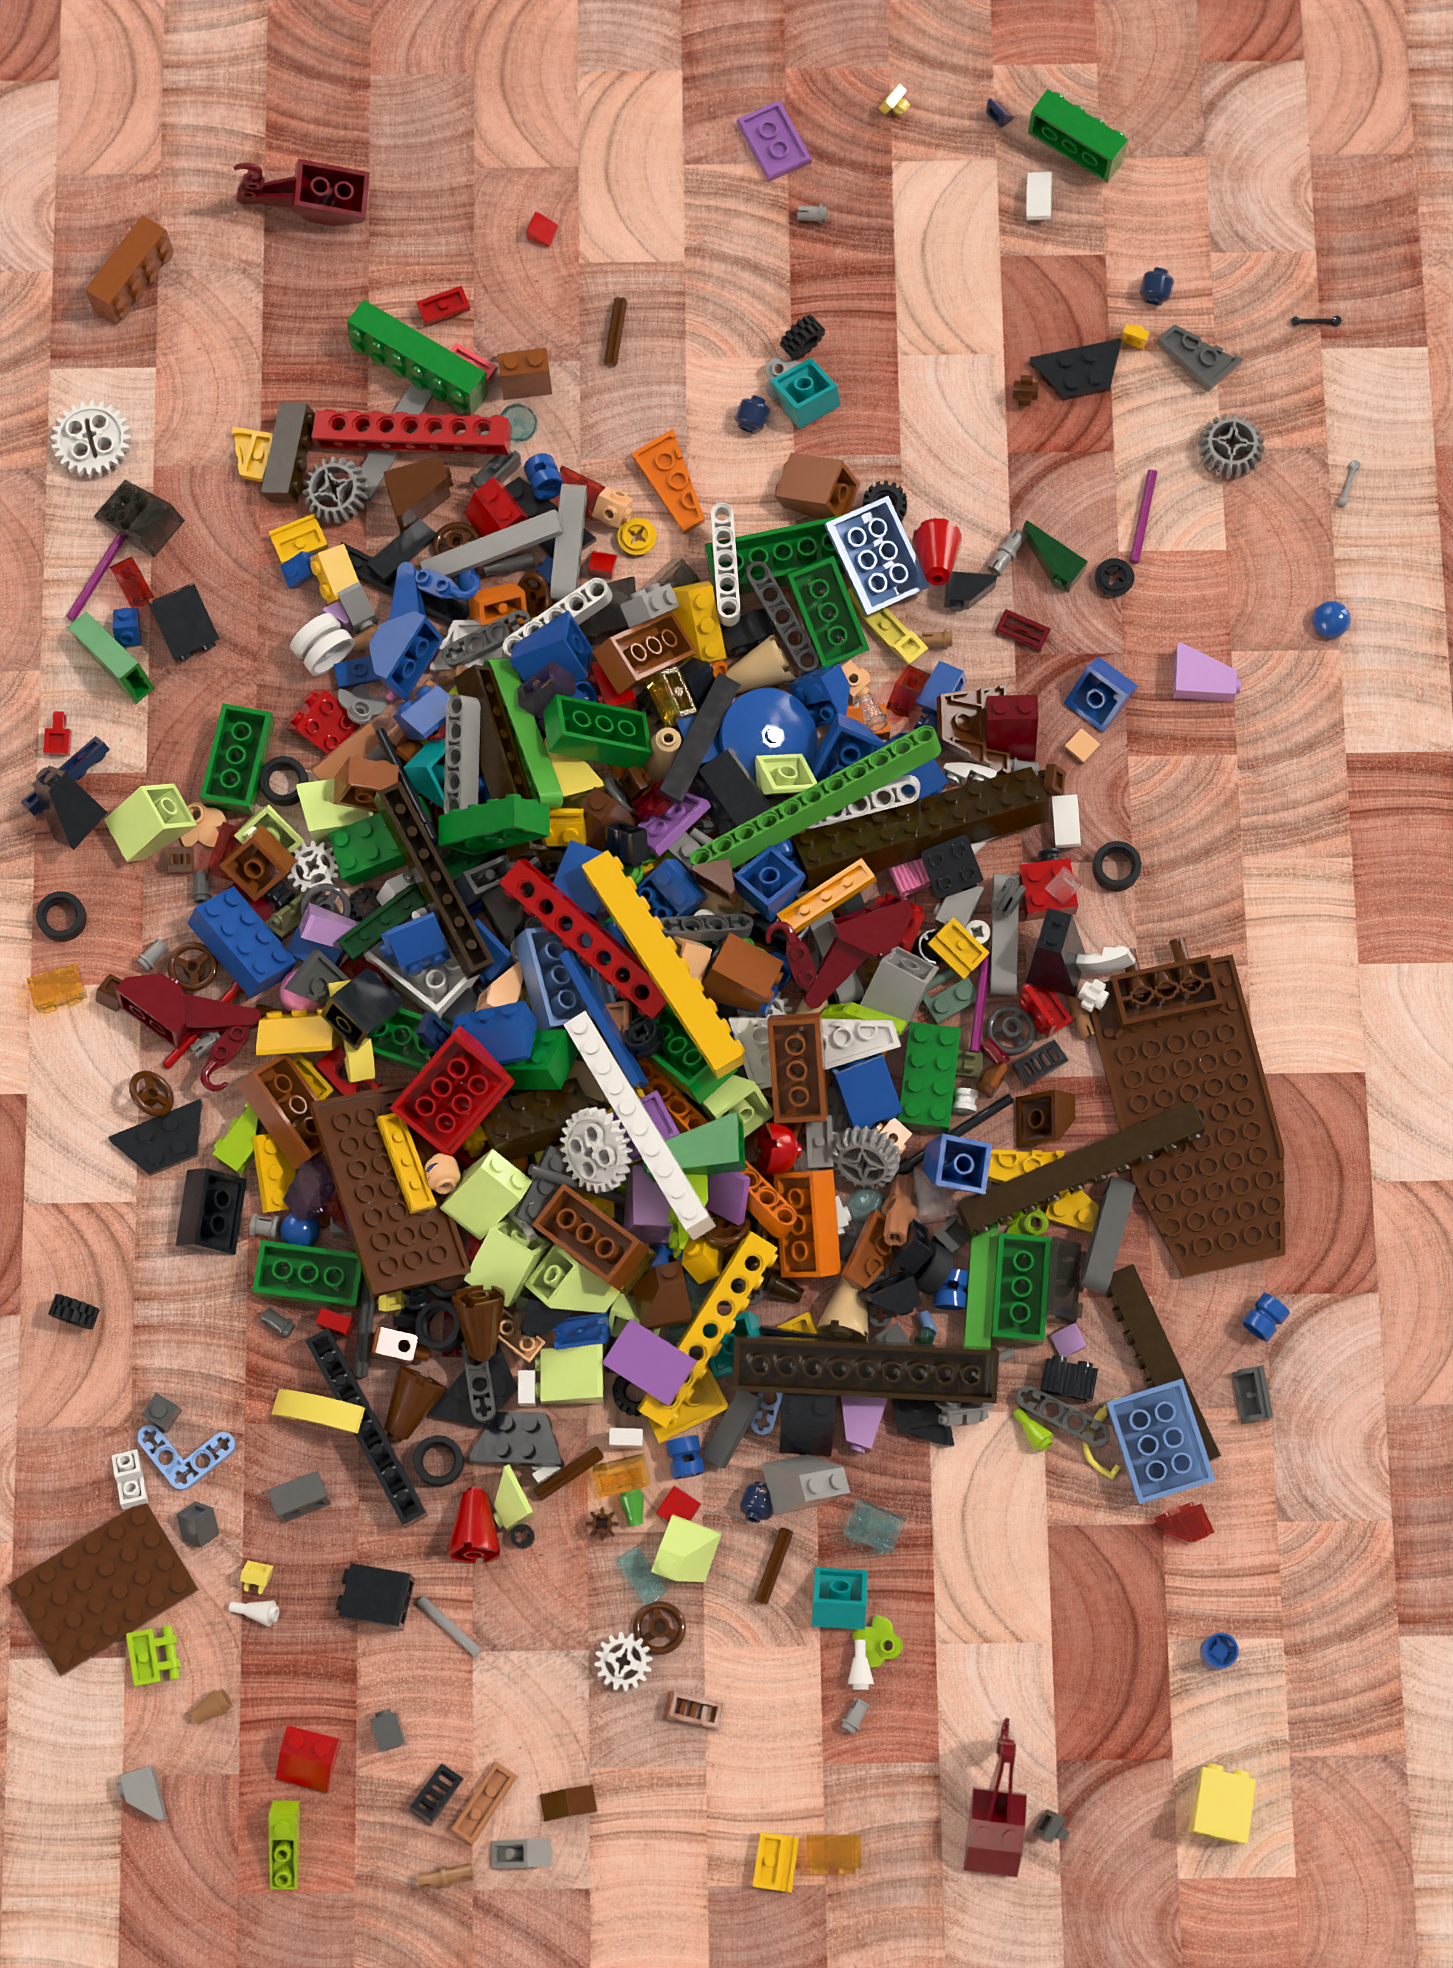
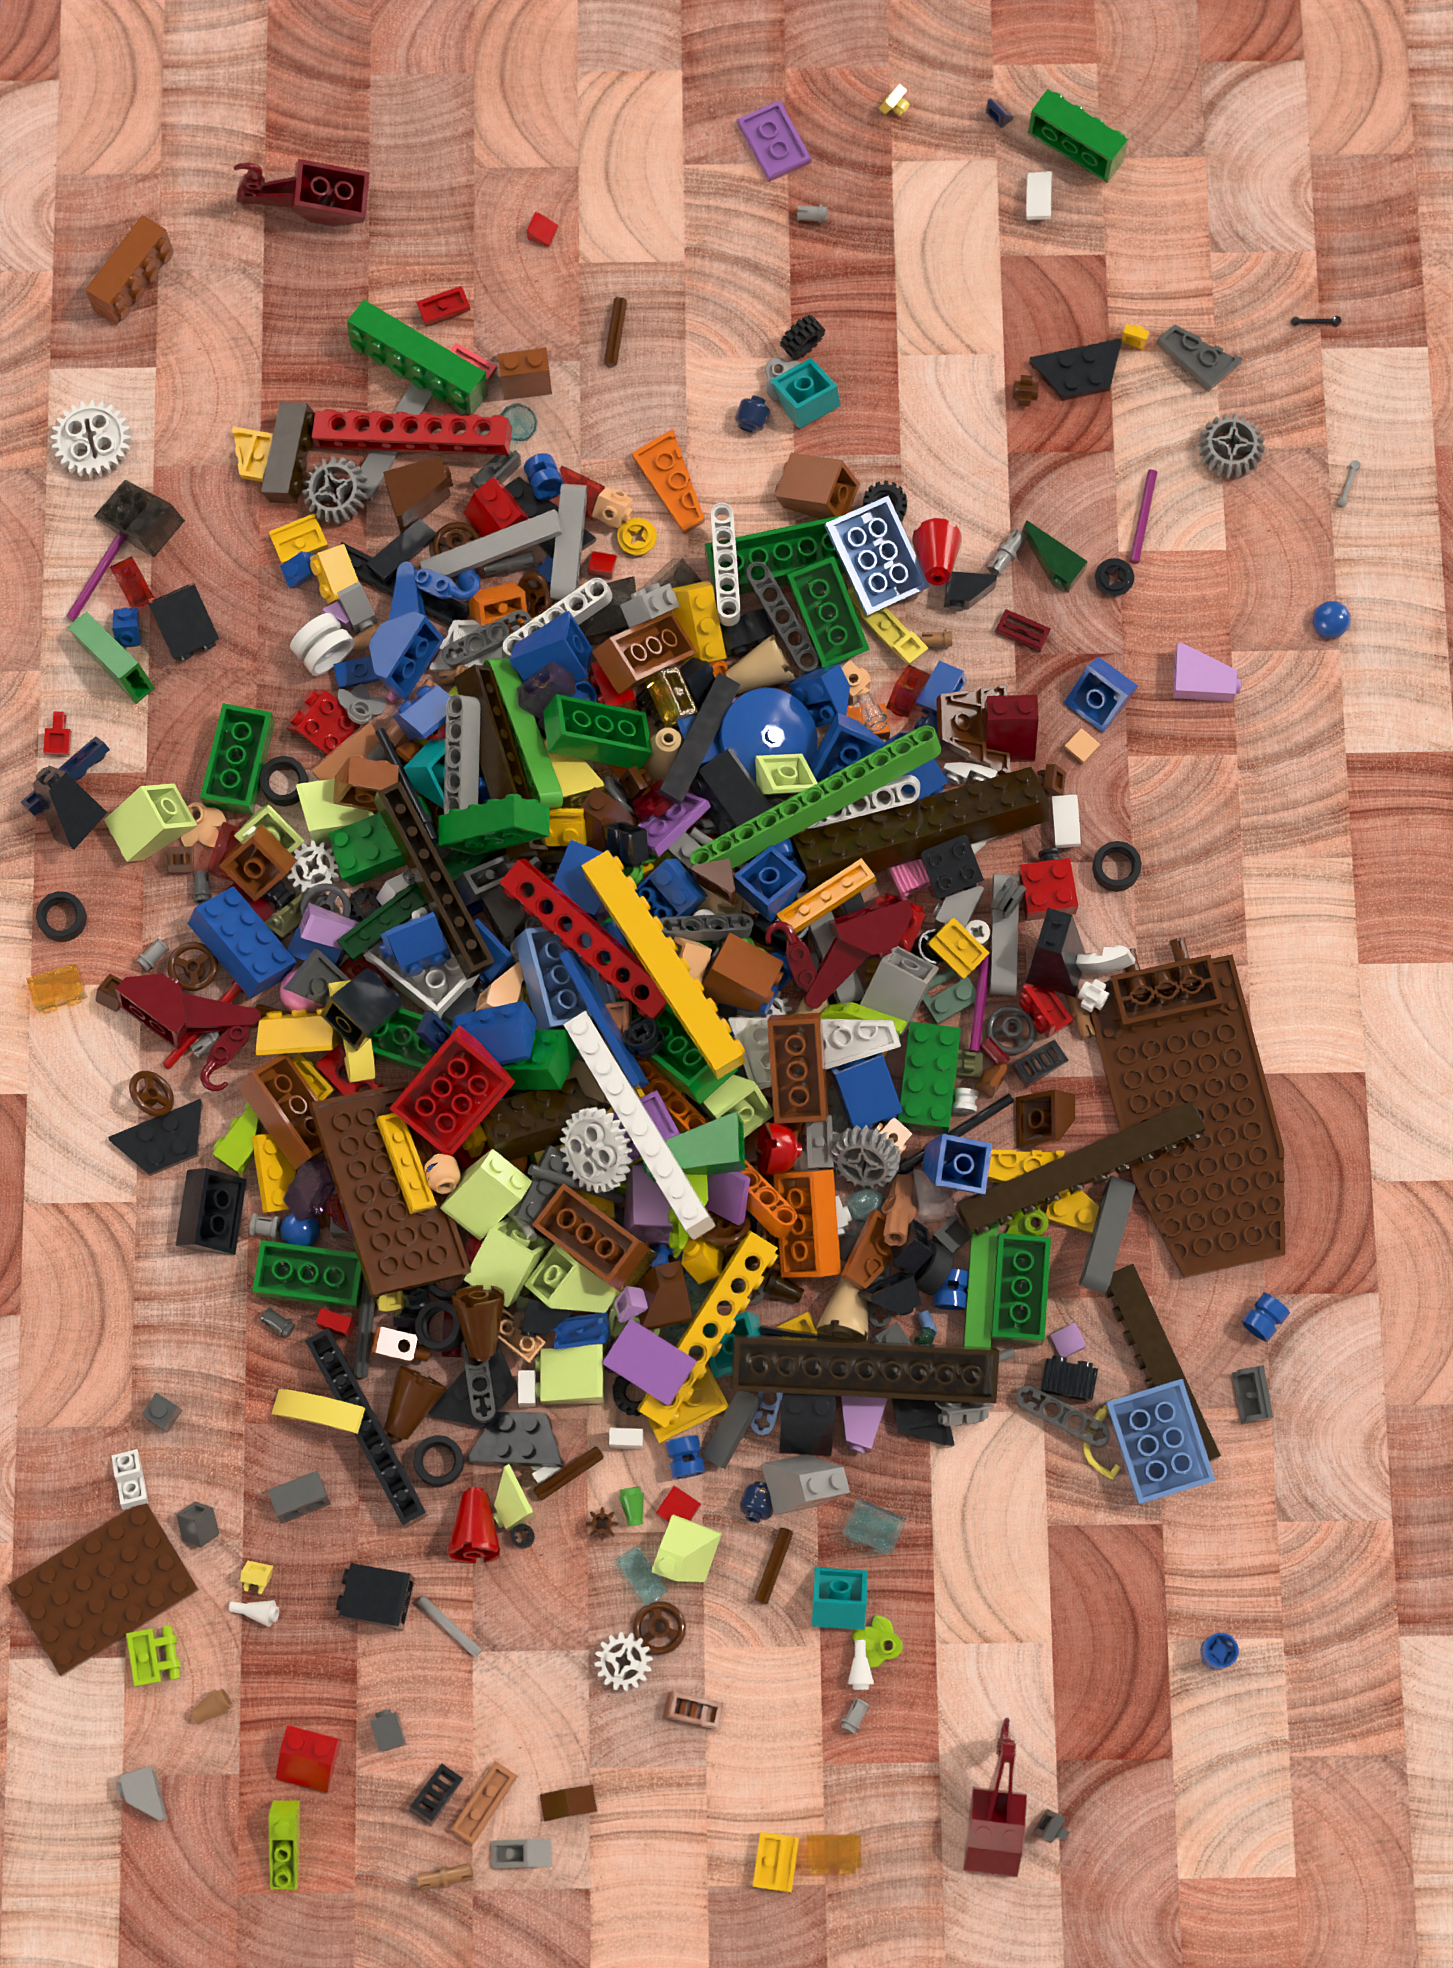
(74, 1311): black tyre -> none
(178, 1464): light blue beam -> none
(621, 1475): clear yellow brick -> none
(630, 1303): none -> lavender slope
(1018, 764): light grey pin -> none
(1037, 1435): lime cone -> none
(1063, 885): clear slope -> none
(1064, 1282): clear smoke slope -> none
(1156, 286): dark blue head -> none
(1186, 1526): clear red slope -> none
(1222, 1804): light yellow slope -> none

